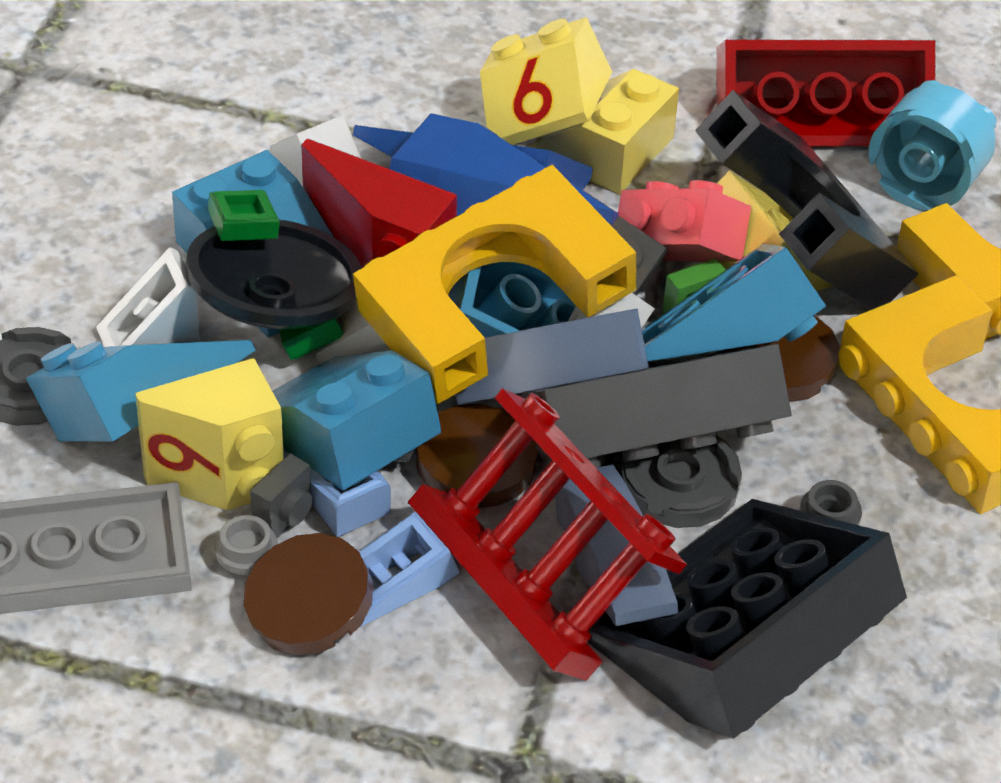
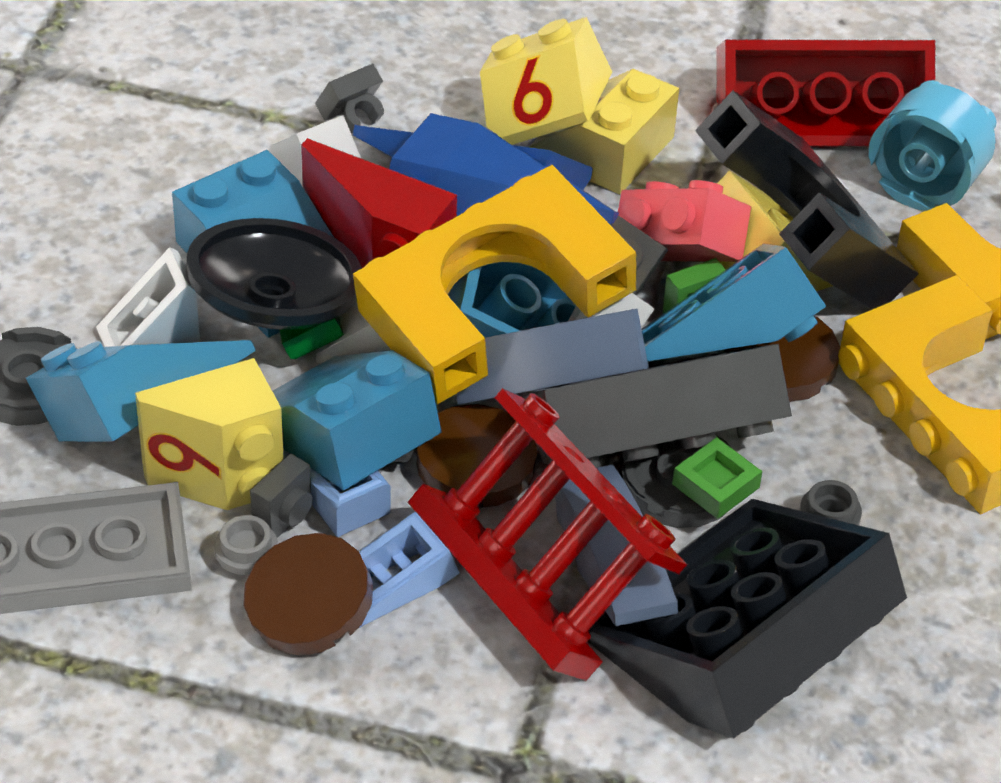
(243, 215): green tile -> none
(350, 93): none -> dark grey tile
(717, 477): none -> bright green plate

